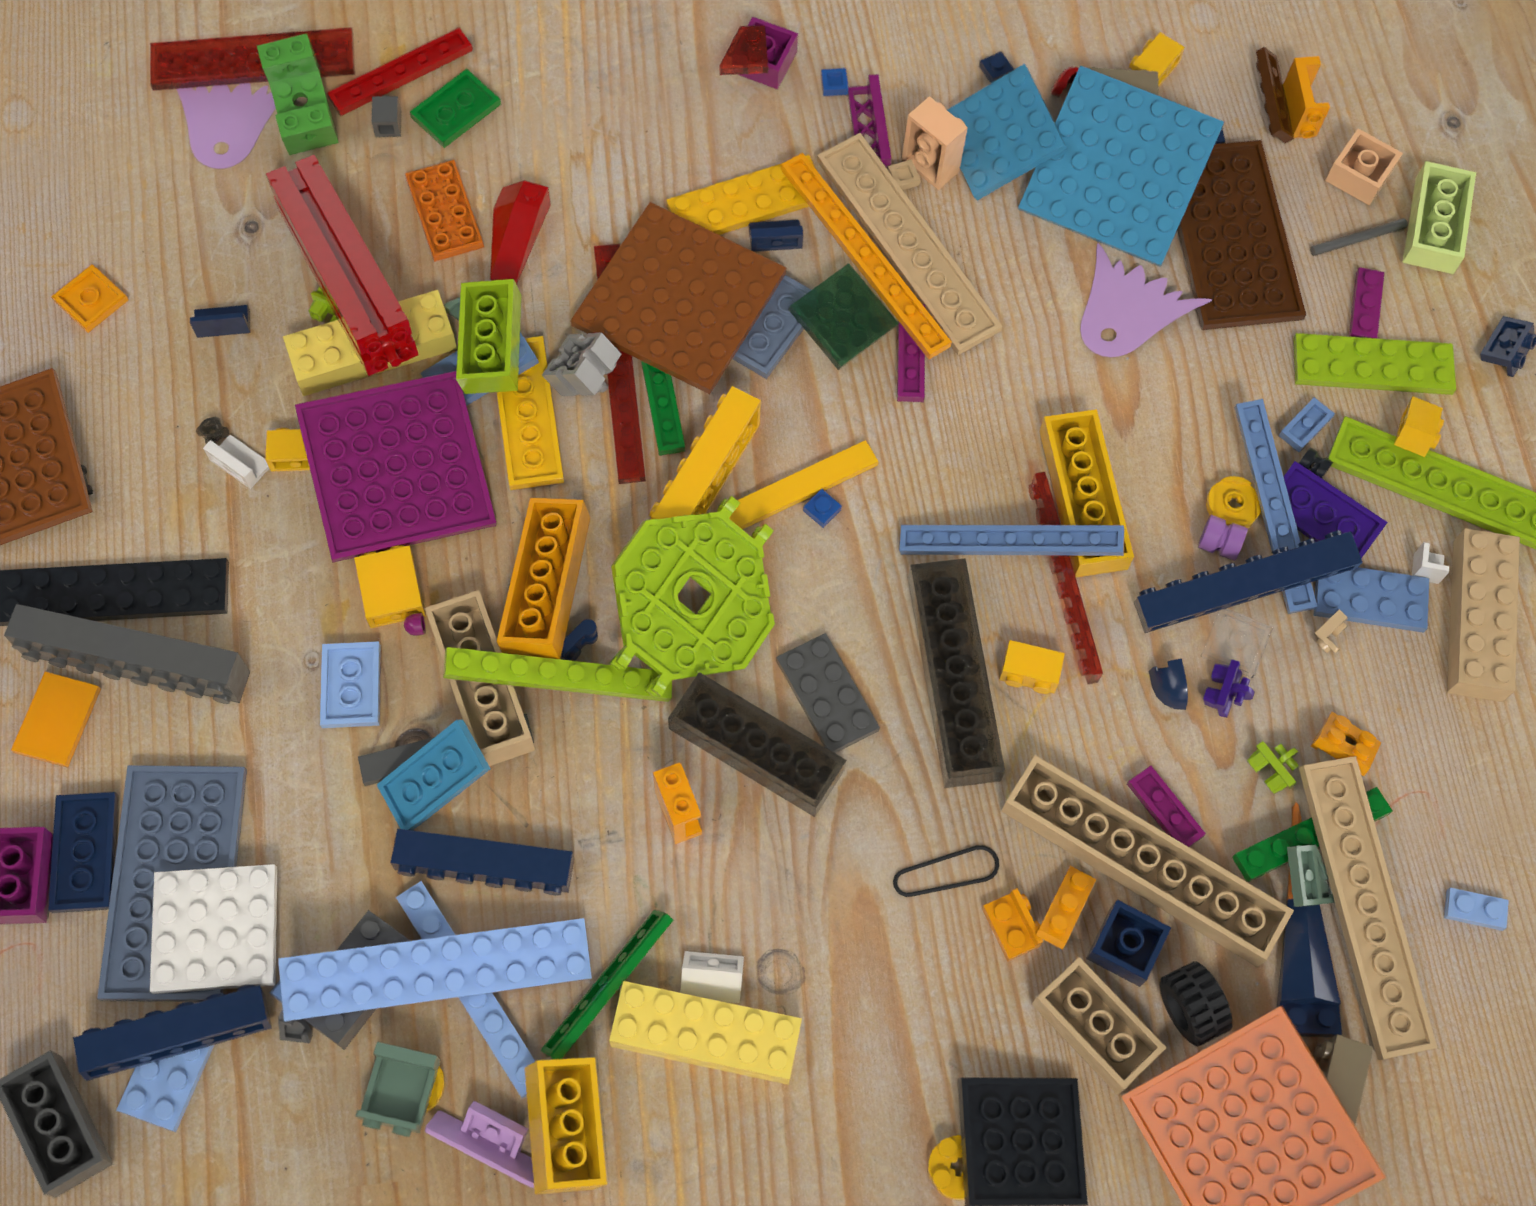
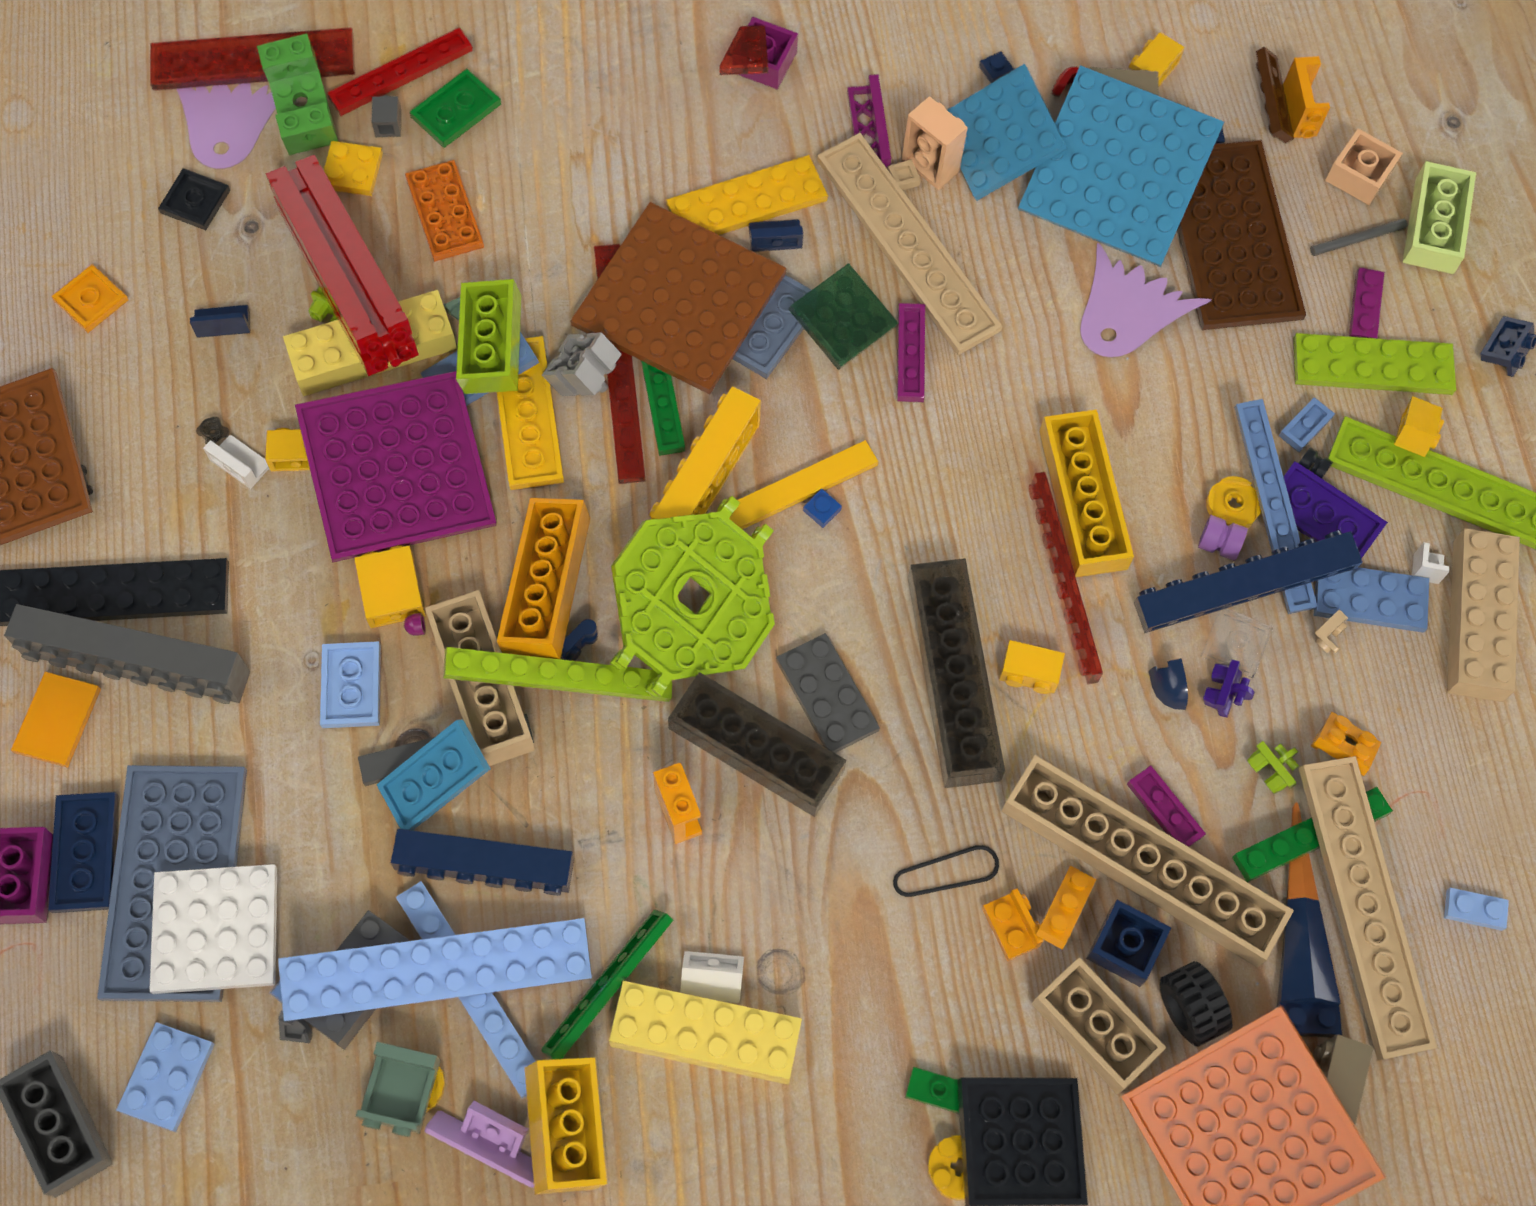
(171, 1032): dark blue brick -> none
(194, 199): none -> black tile
(353, 167): none -> yellow plate
(515, 227): red wedge -> none
(834, 82): blue plate -> none
(866, 256): light orange plate -> none
(933, 1090): none -> green plate
(1012, 540): medium blue plate -> none
(1308, 876): sand green wing -> none

